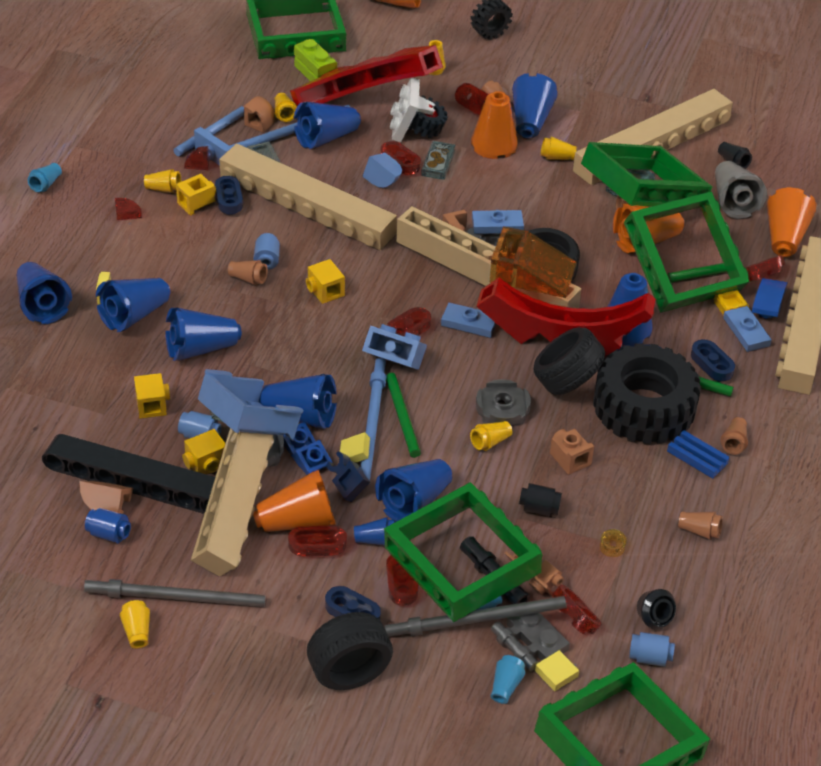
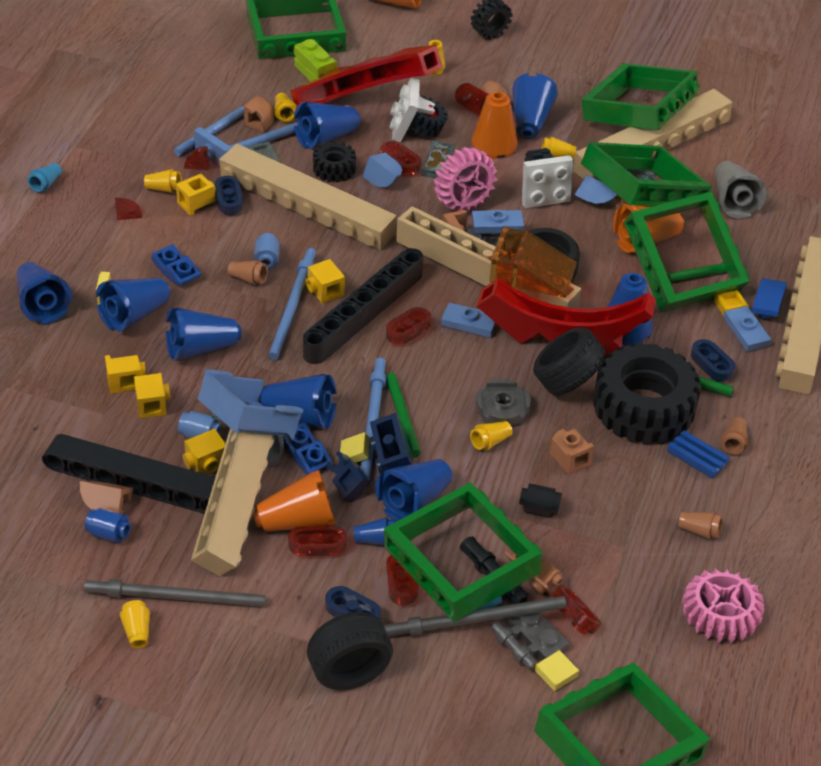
(122, 371): none -> yellow brick
(175, 266): none -> blue slope
(292, 303): none -> medium blue bar
(334, 161): none -> black tyre
(362, 306): none -> black beam
(390, 443): none -> dark blue brick
(394, 347): medium blue brick -> none
(465, 179): none -> bright pink gear
(507, 677): dark azure cone -> none
(546, 178): none -> white plate
(595, 192): none -> medium blue brick
(601, 106): none -> green window
(612, 535): clear yellow bush -> none
(651, 649): medium blue brick -> none
(656, 608): black cone -> none
(722, 610): none -> bright pink gear
(736, 154): black cone -> none
(770, 265): clear red plate -> none
(789, 219): orange cone -> none

